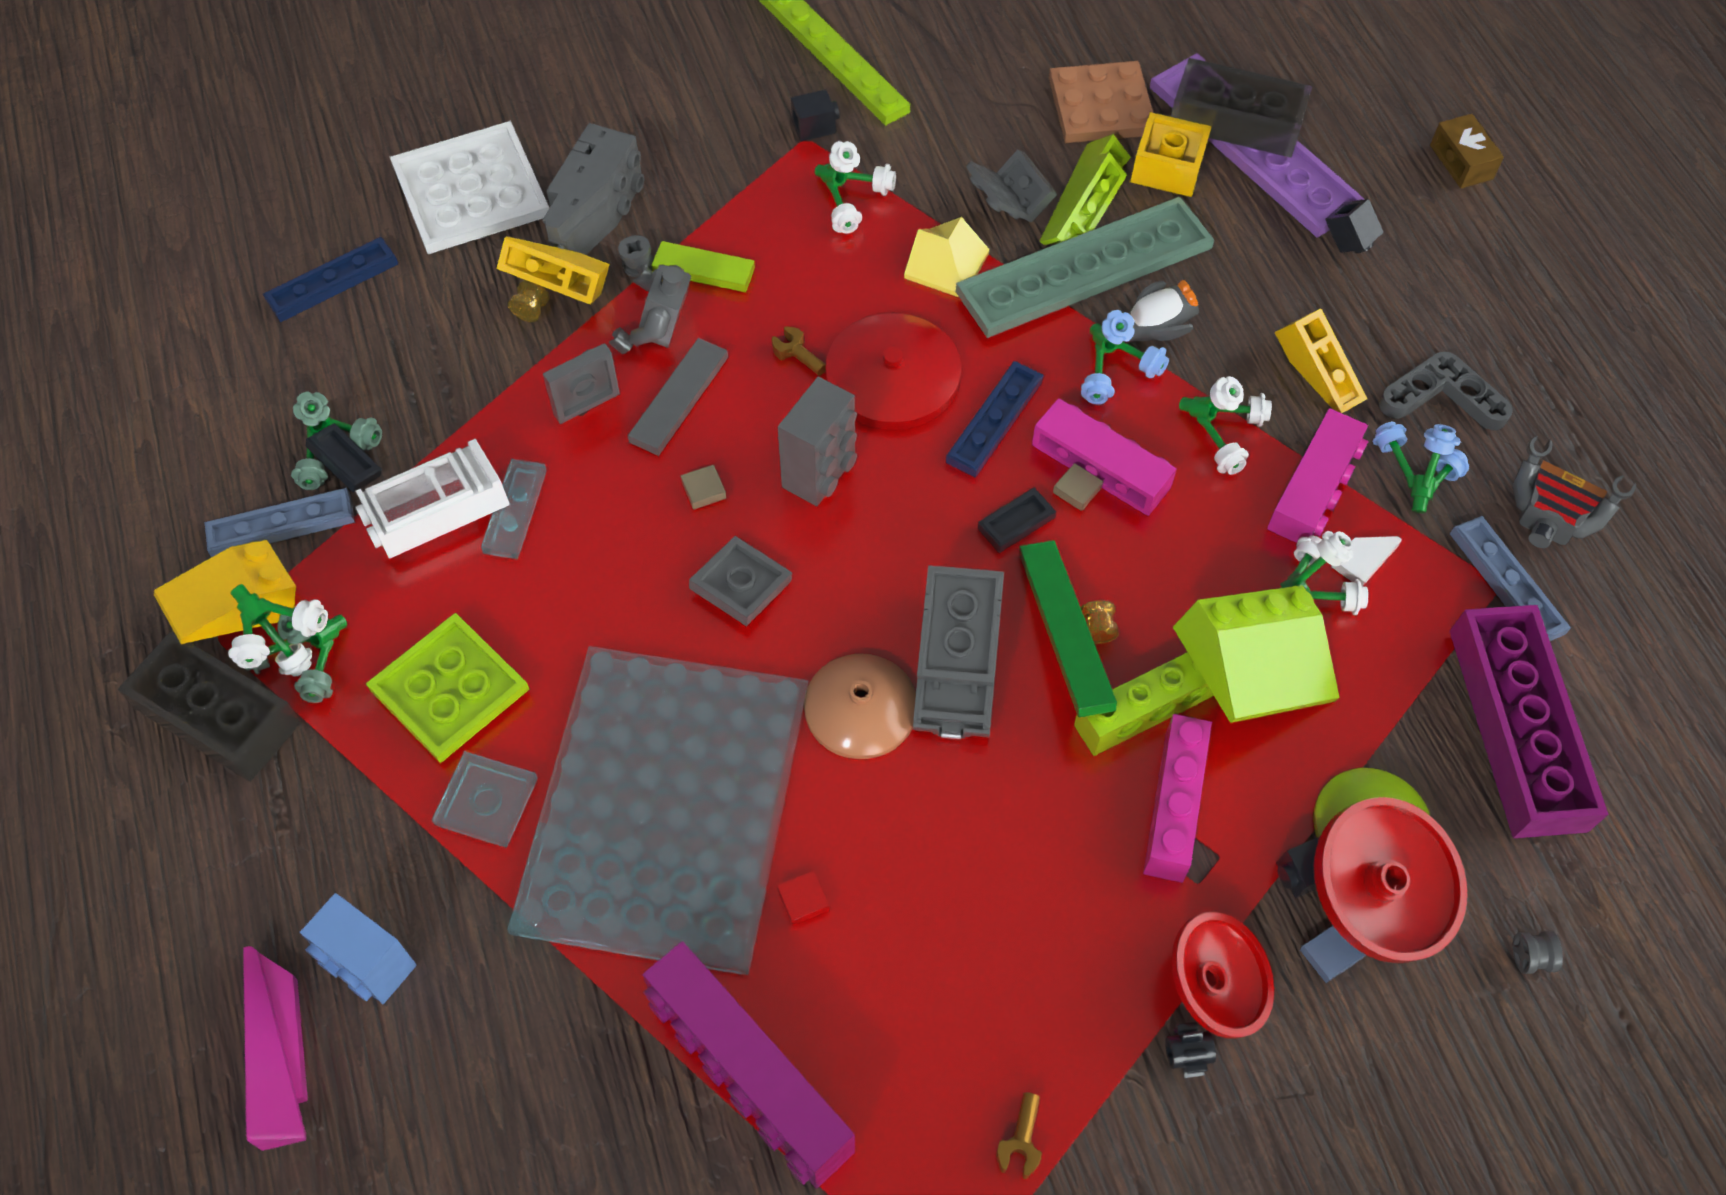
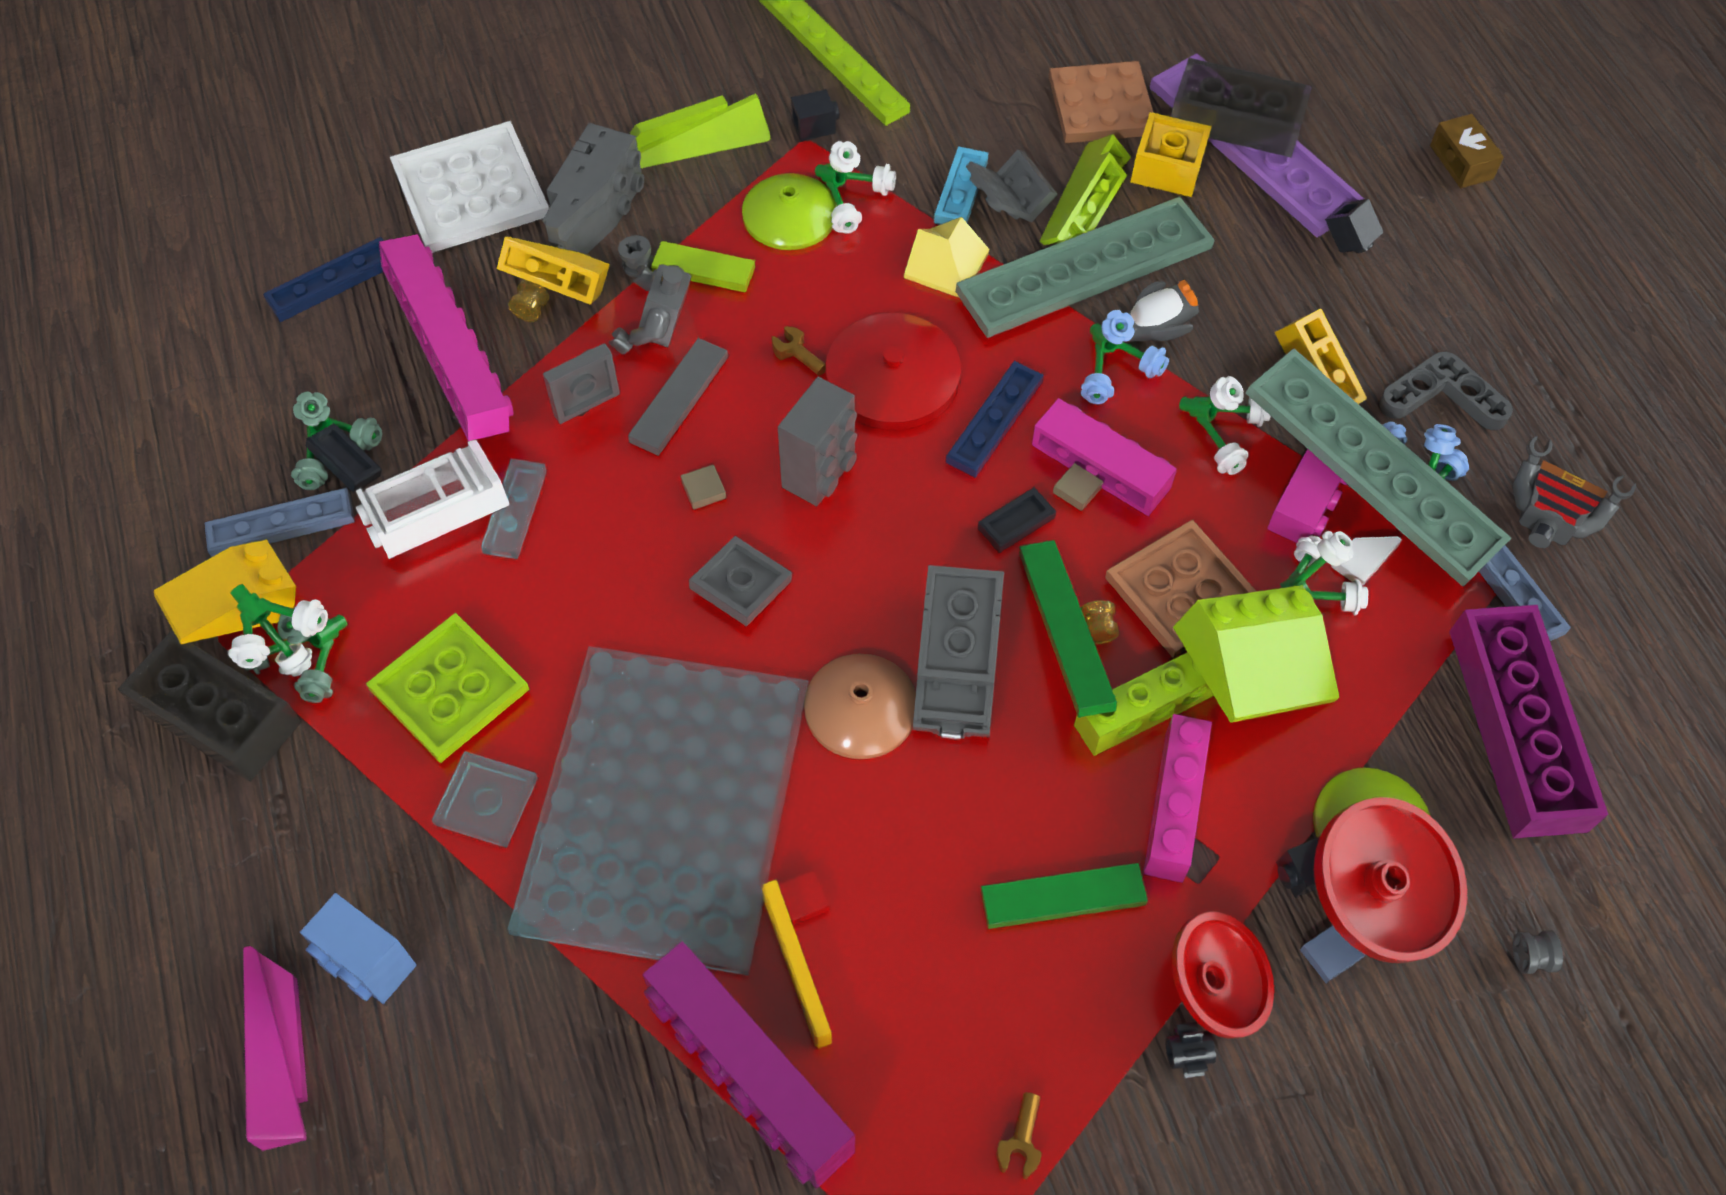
(445, 338): none -> dark pink brick
(701, 130): none -> lime wedge
(789, 211): none -> lime dish
(796, 965): none -> yellow tile
(959, 191): none -> medium azure plate
(1063, 895): none -> green tile
(1171, 576): none -> nougat plate
(1378, 466): none -> sand green plate

